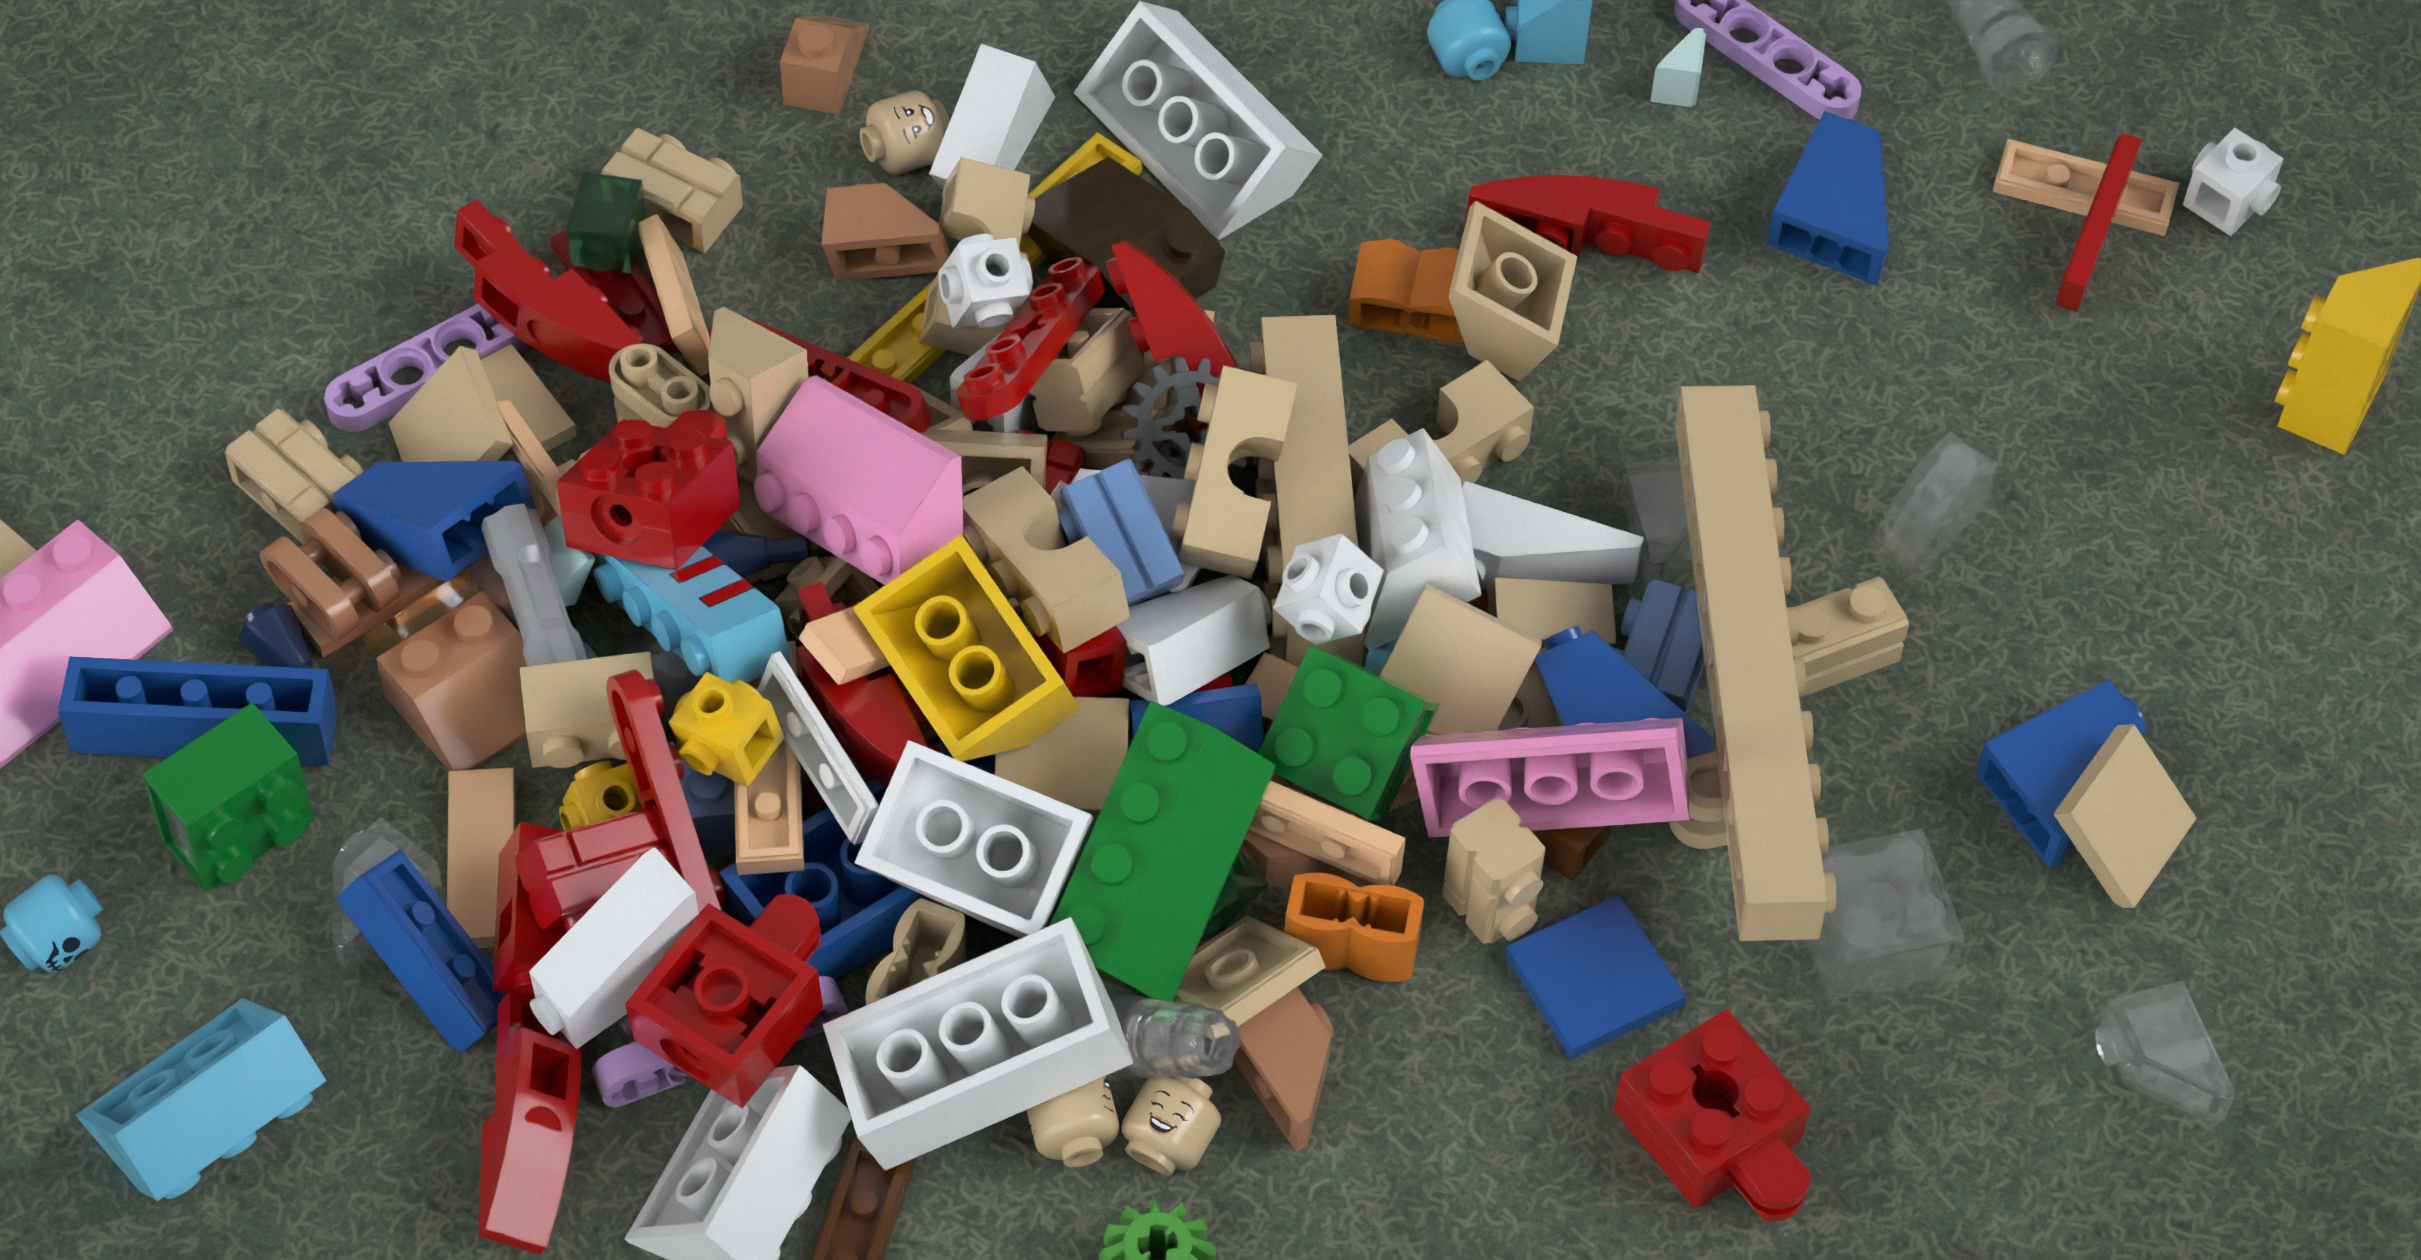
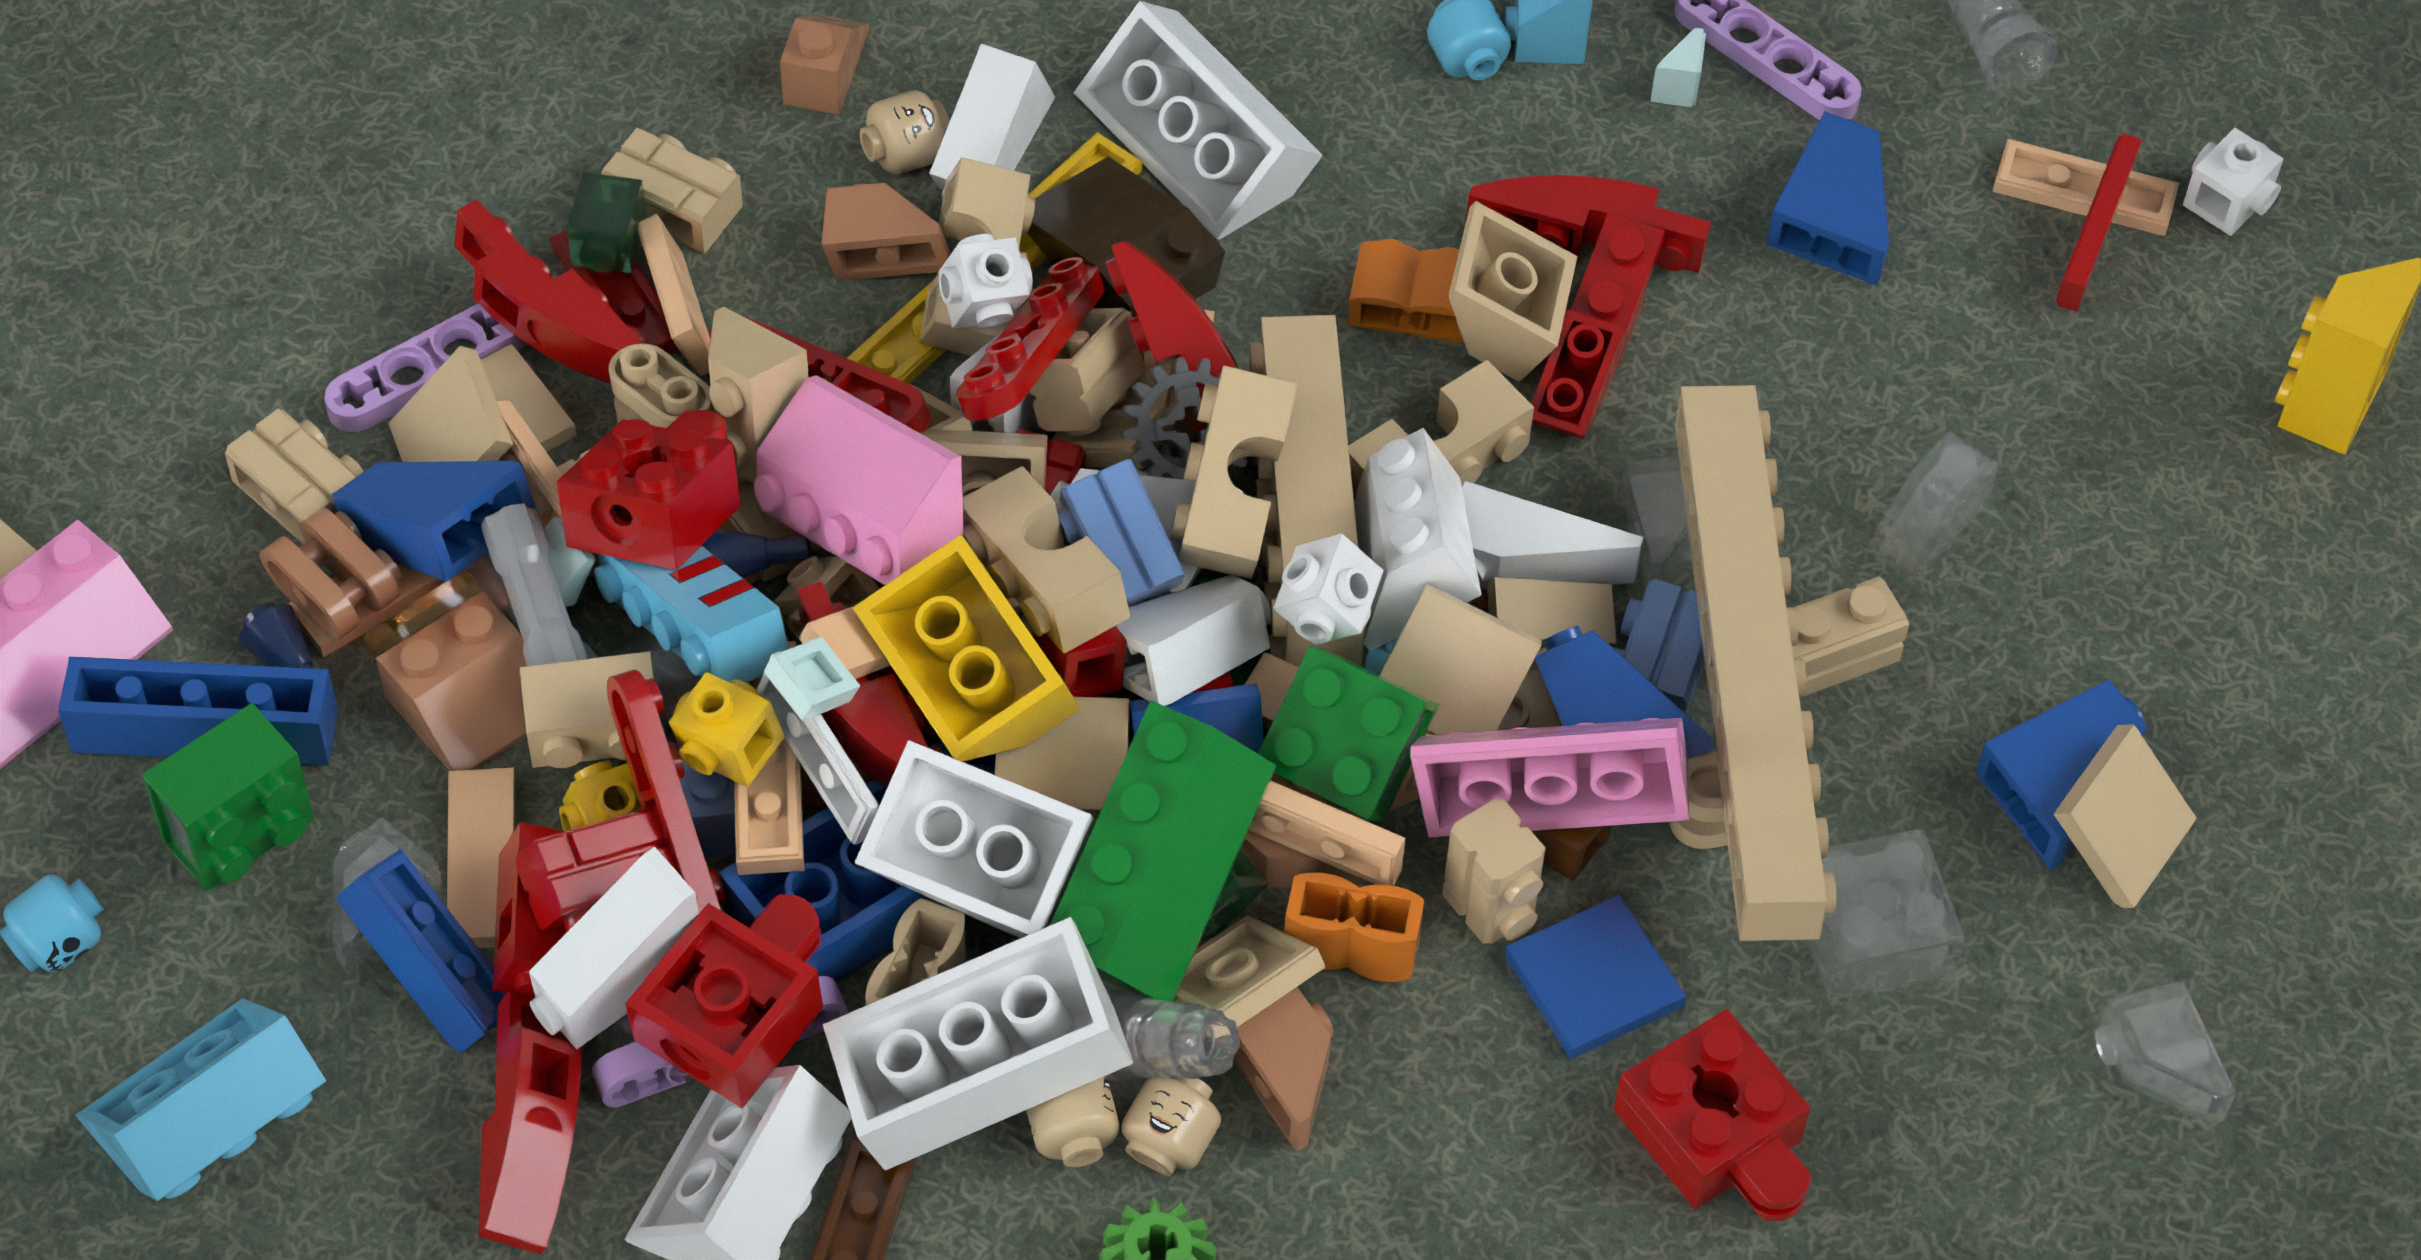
(811, 678): none -> light aqua plate
(1597, 326): none -> red slope

